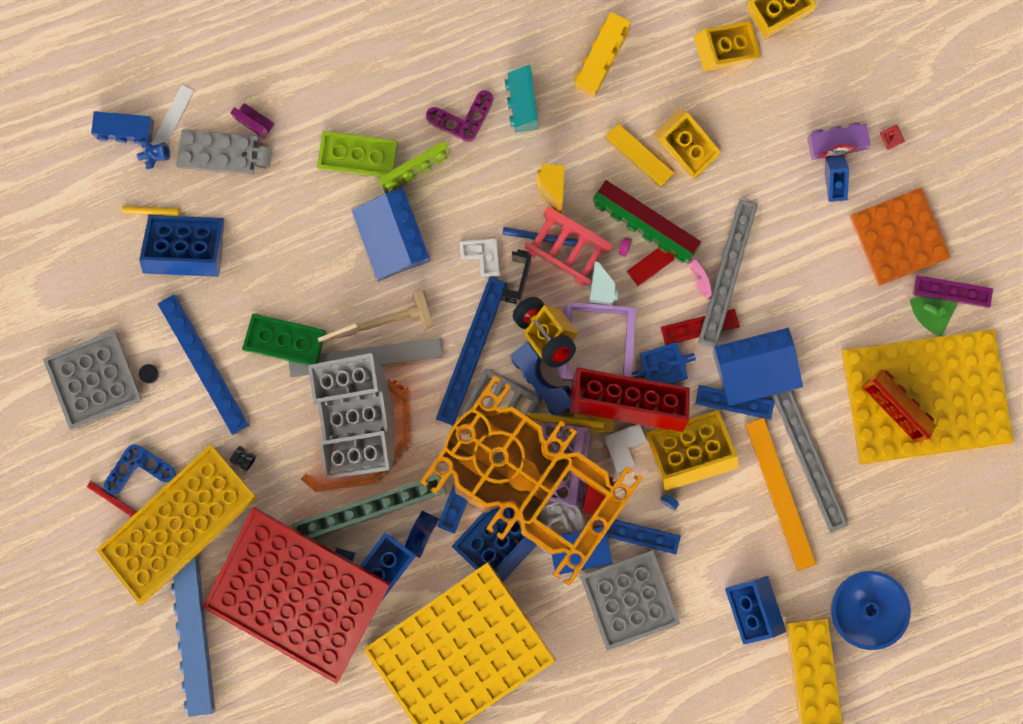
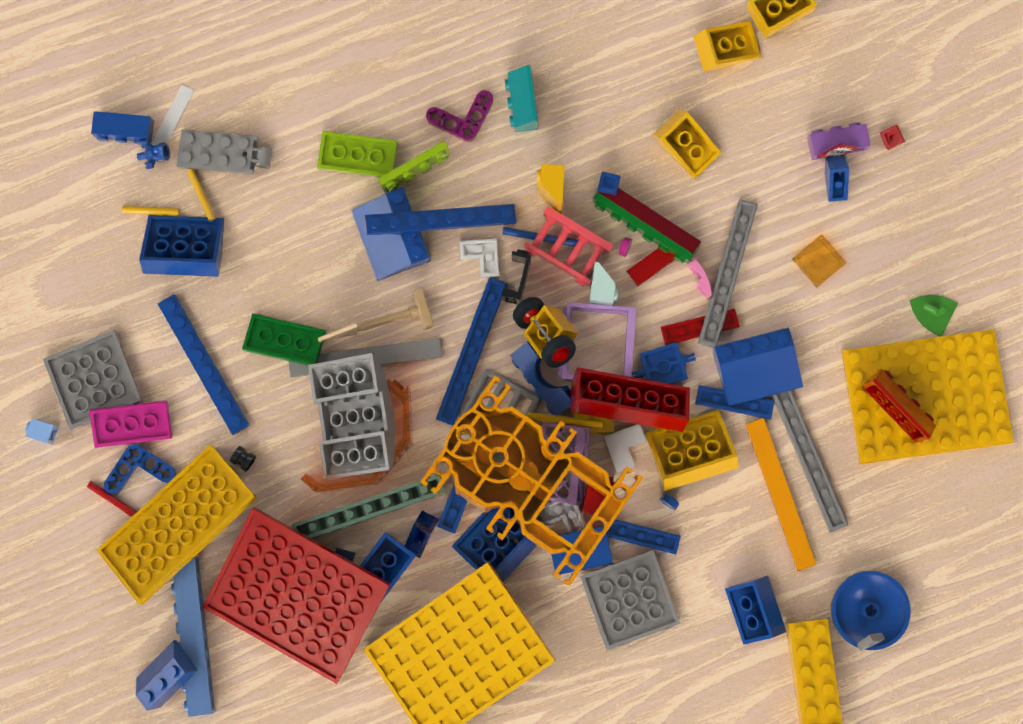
(41, 431): none -> light blue brick
(130, 423): none -> dark pink tile
(148, 373): black tile -> none
(164, 676): none -> blue slope
(201, 195): none -> yellow bar
(252, 120): magenta bracket -> none
(439, 219): none -> blue plate
(602, 55): yellow wedge -> none
(608, 183): none -> blue tile
(639, 155): yellow tile -> none
(819, 261): none -> clear yellow tile
(870, 641): none -> light grey tile
(900, 236): orange plate -> none
(953, 291): magenta plate -> none

